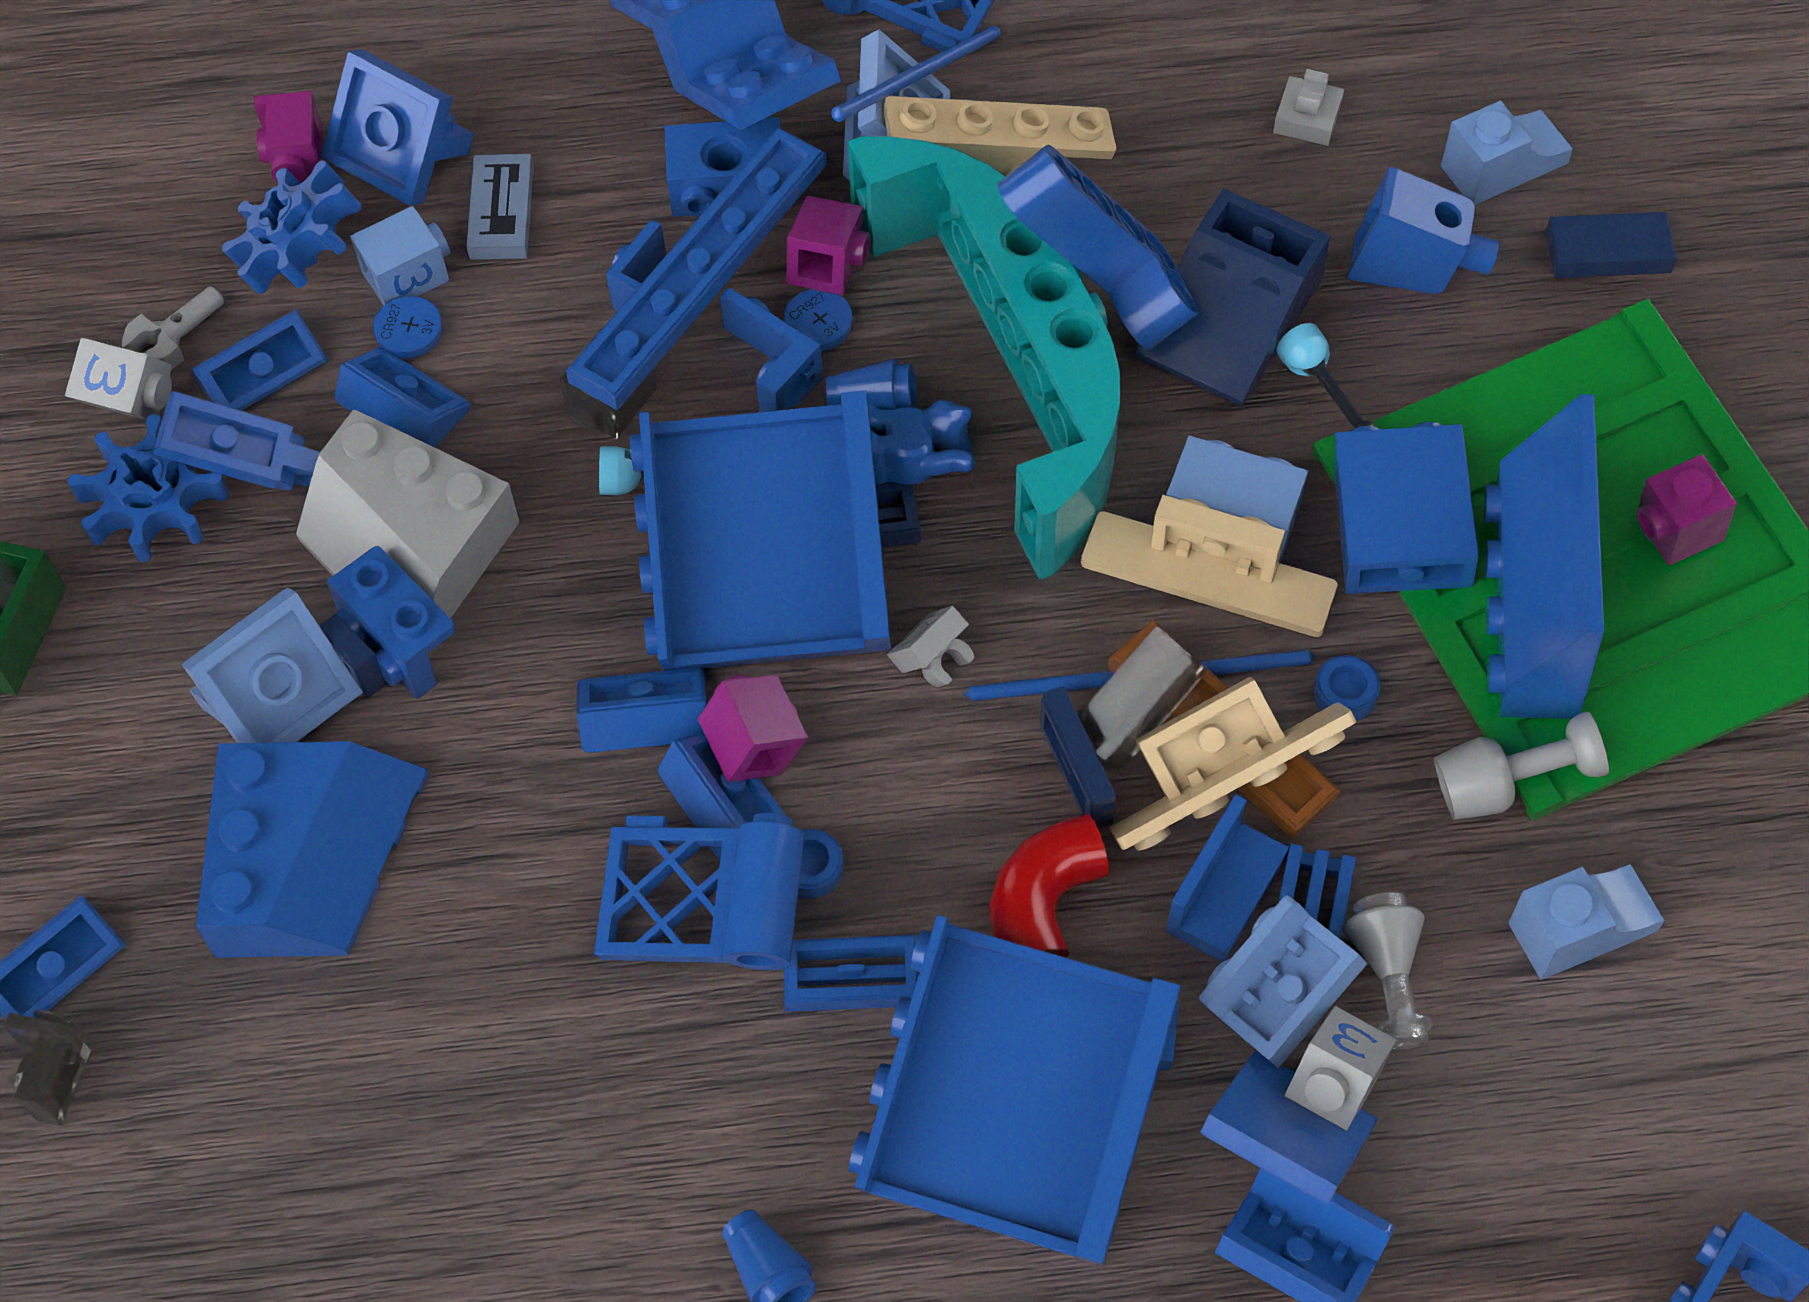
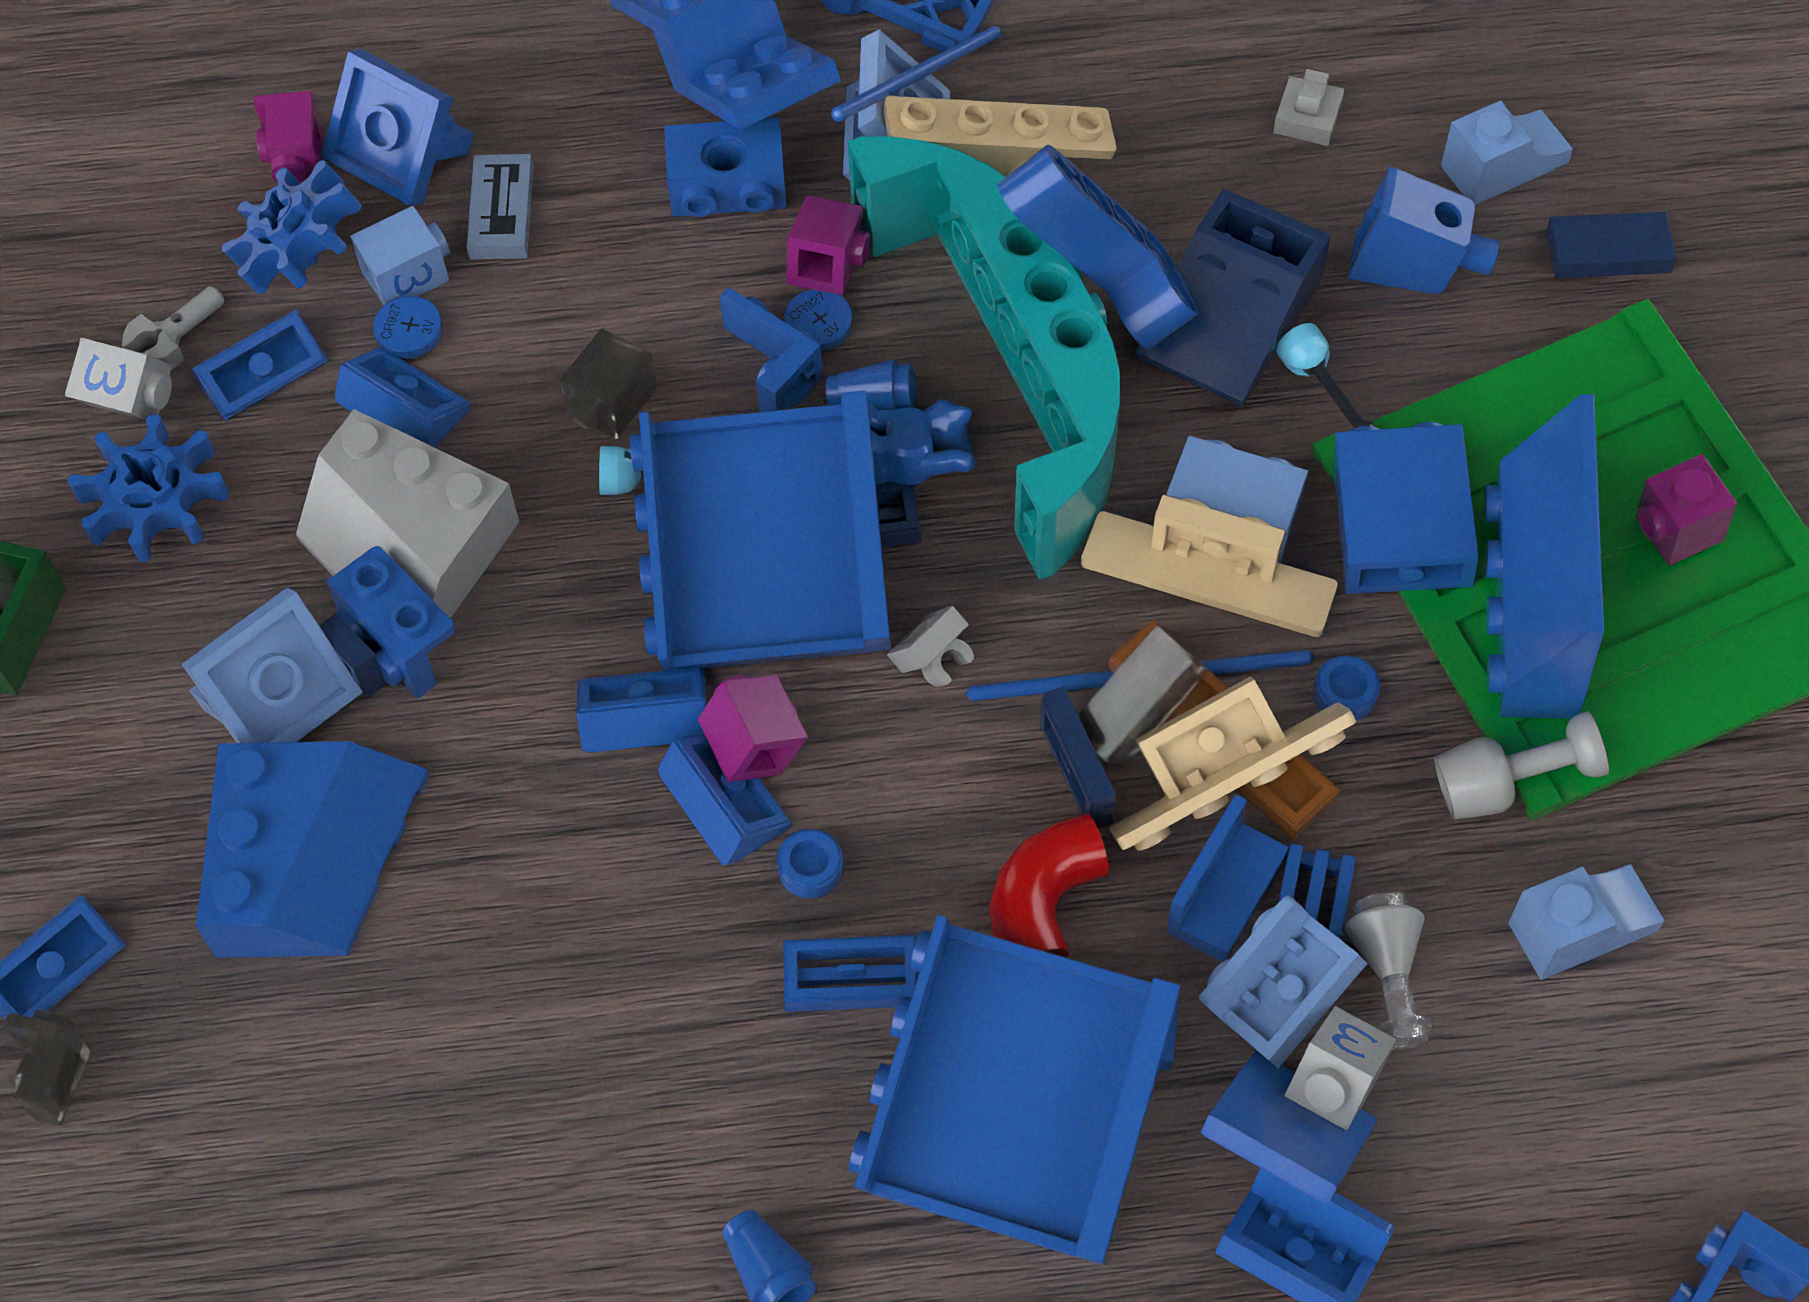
(233, 443): blue hinge -> none
(635, 263): blue bracket -> none
(696, 269): blue tile -> none
(753, 894): blue piece -> none

